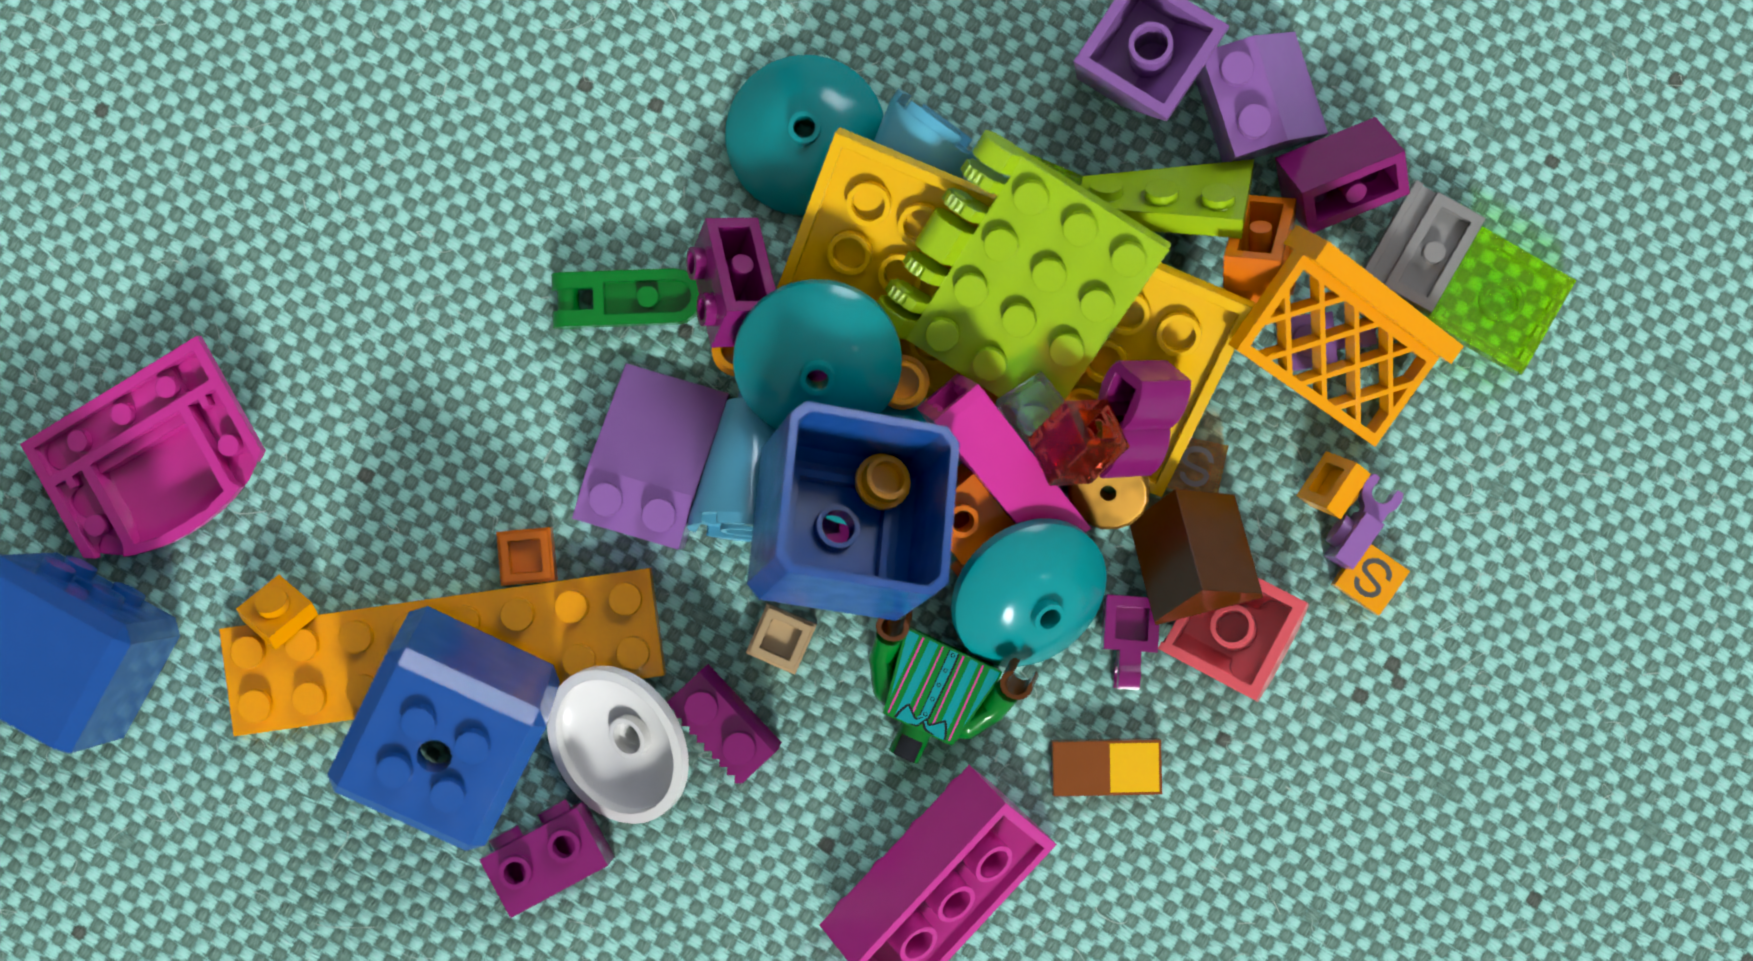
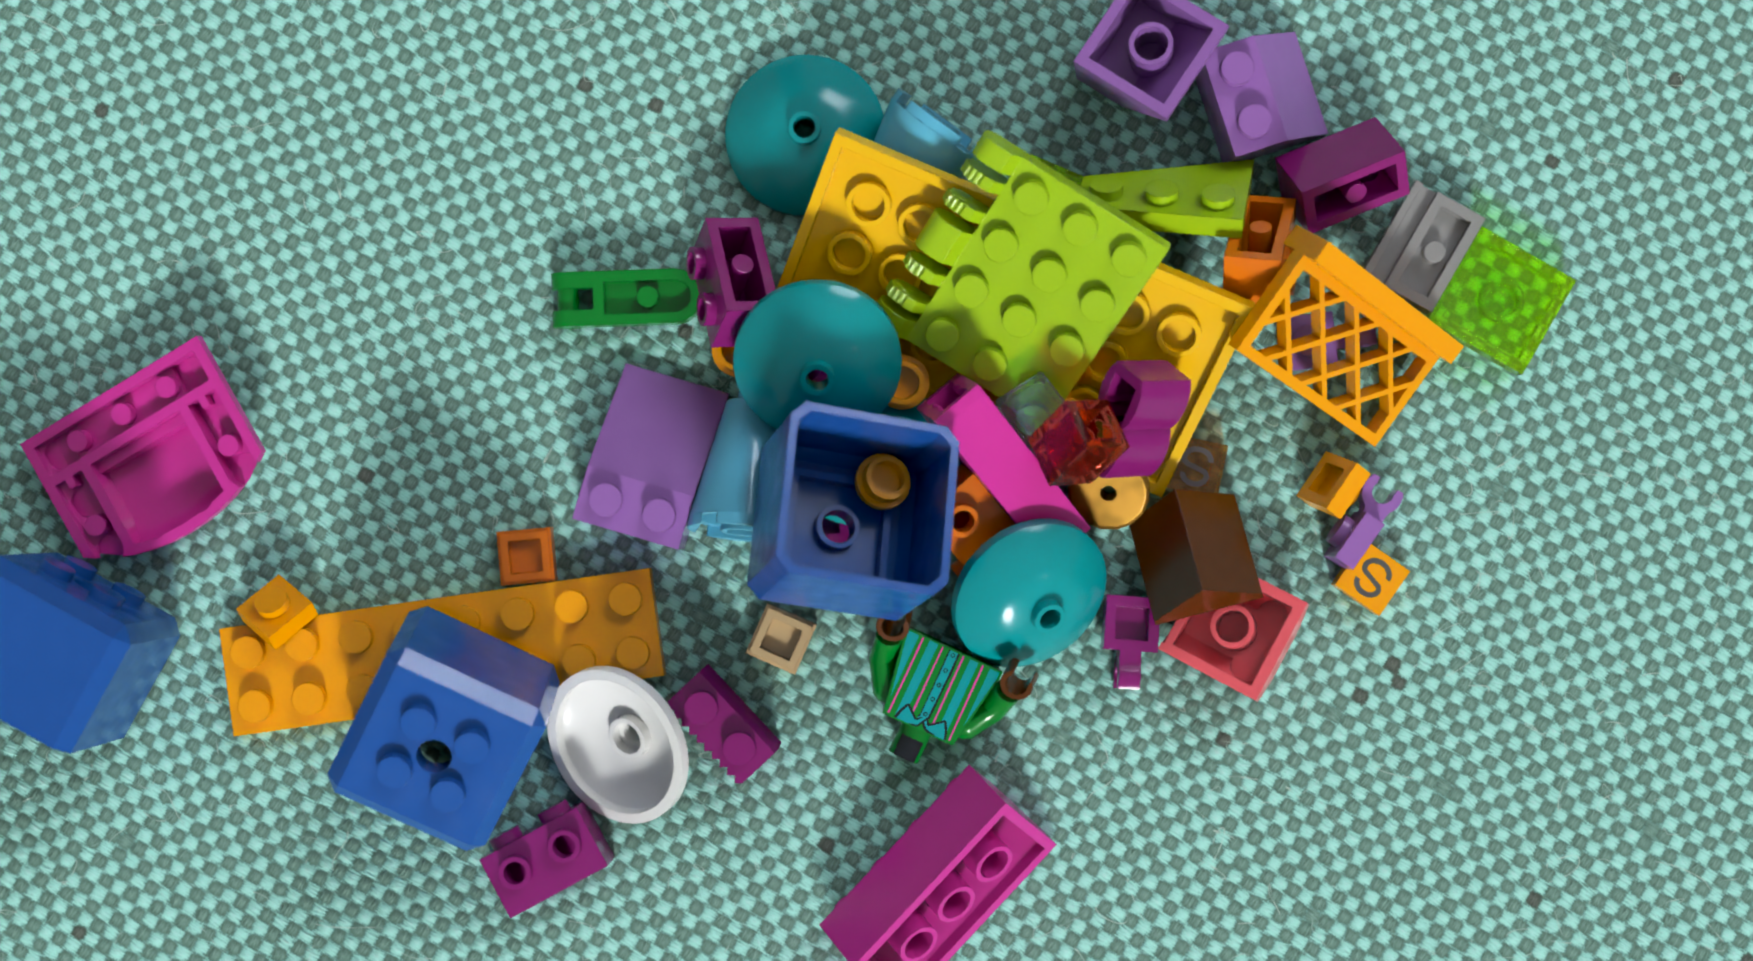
(1106, 767): dark orange tile -> none

